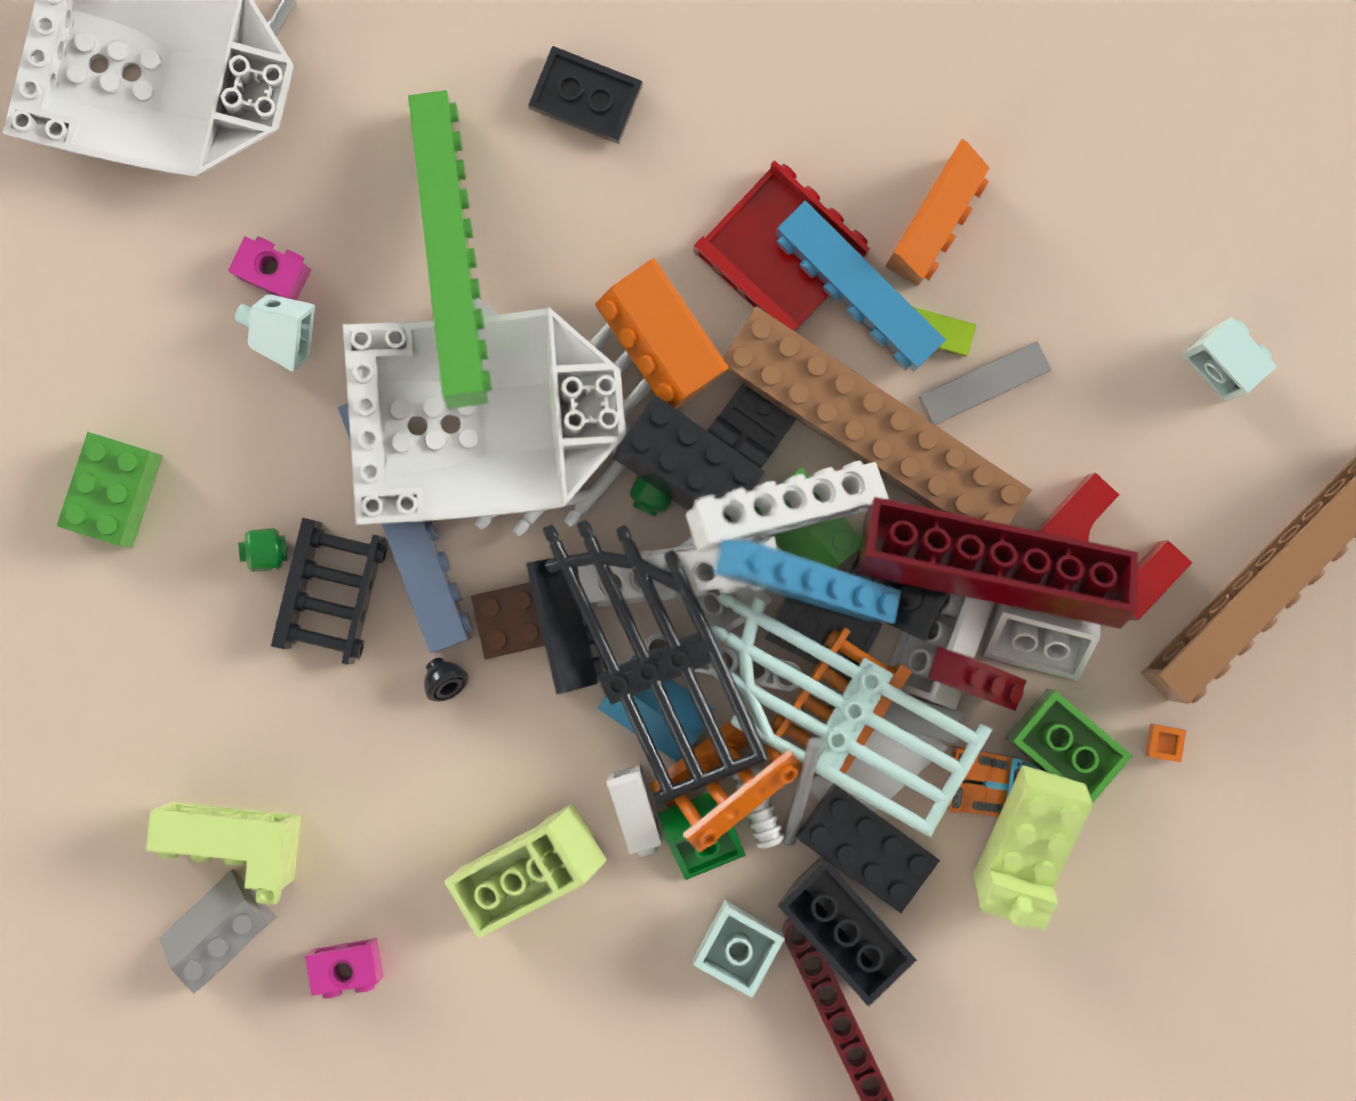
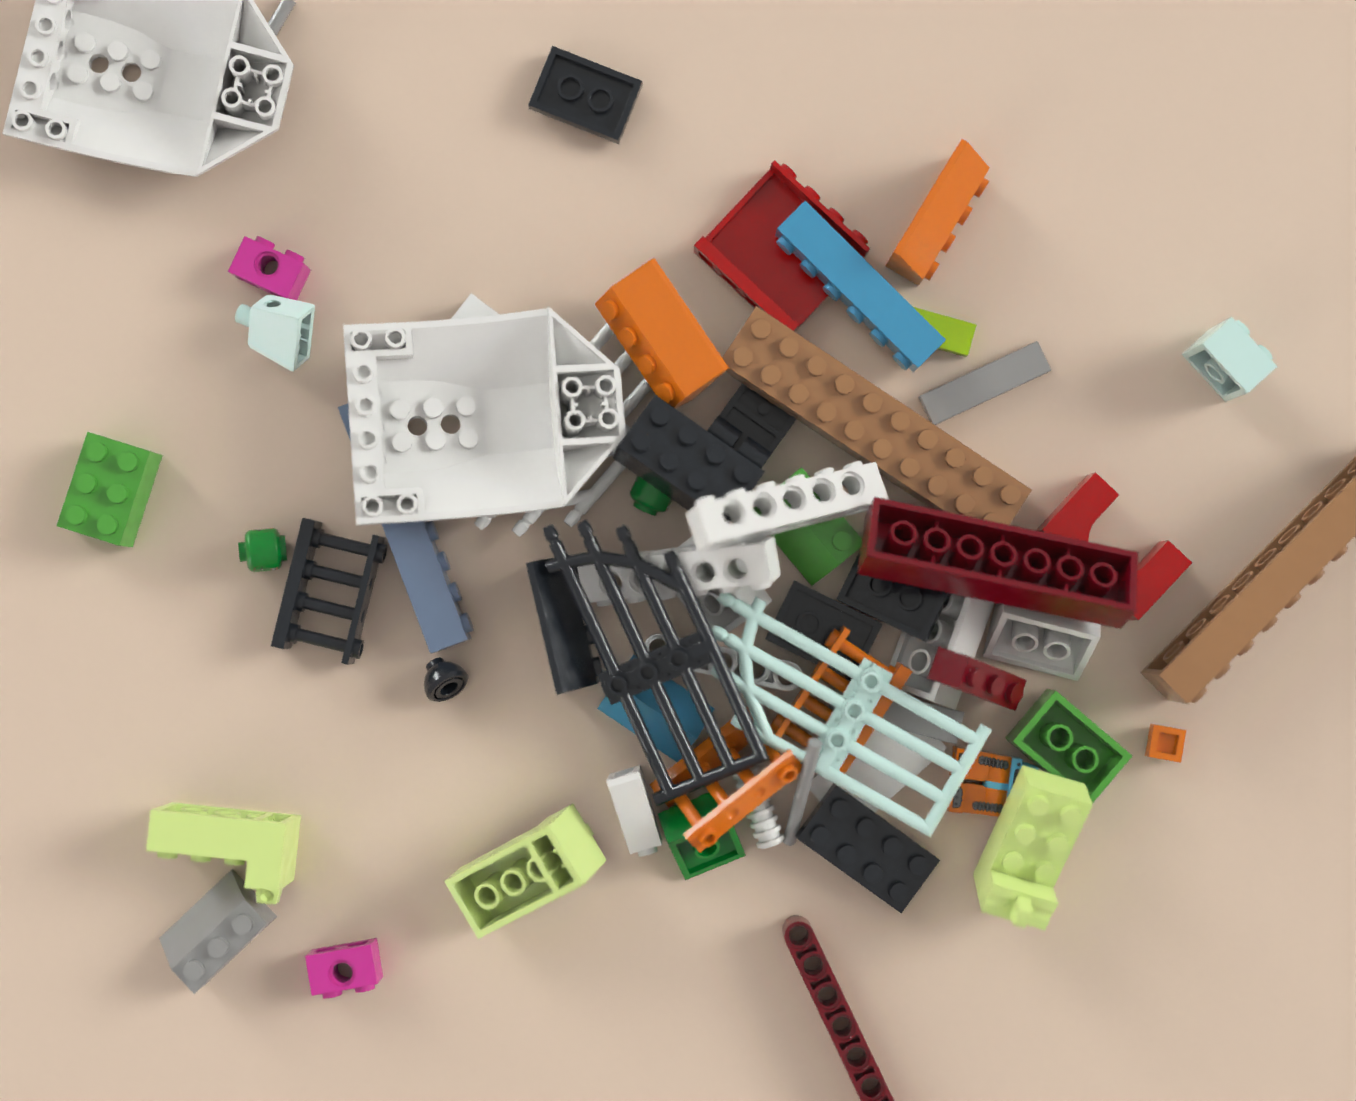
(448, 251): bright green brick -> none
(507, 620): reddish brown plate -> none
(738, 948): light aqua brick -> none
(806, 581): dark azure brick -> none
(845, 931): black slope -> none

